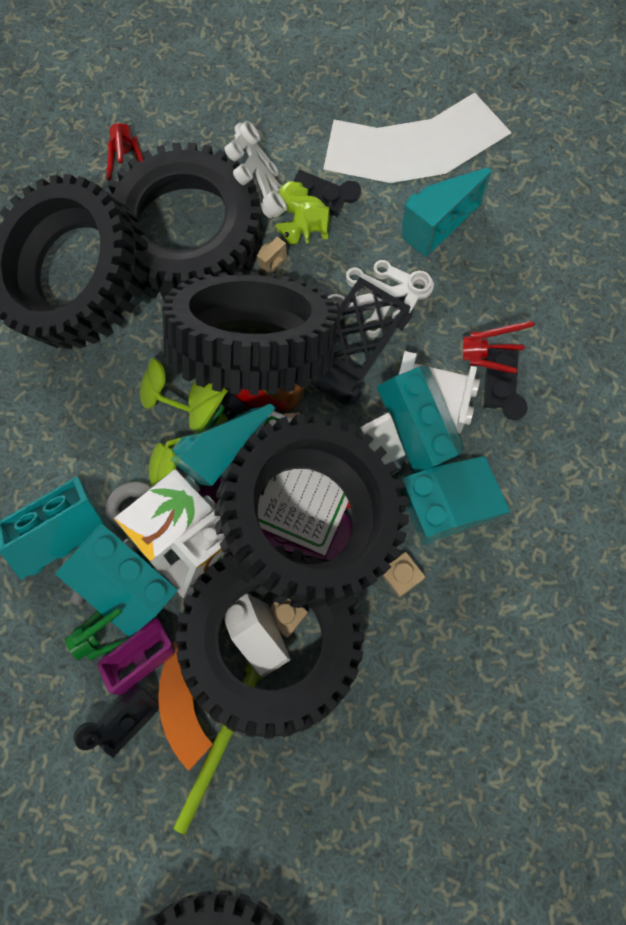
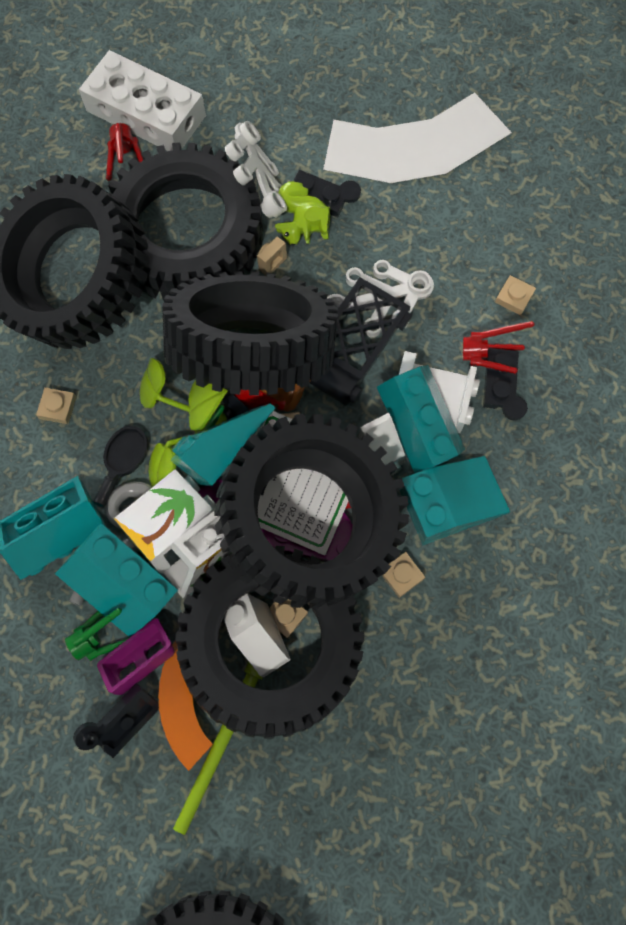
(56, 405): none -> tan plate
(121, 457): none -> black piece
(144, 100): none -> white brick
(442, 209): teal slope -> none
(515, 295): none -> tan plate

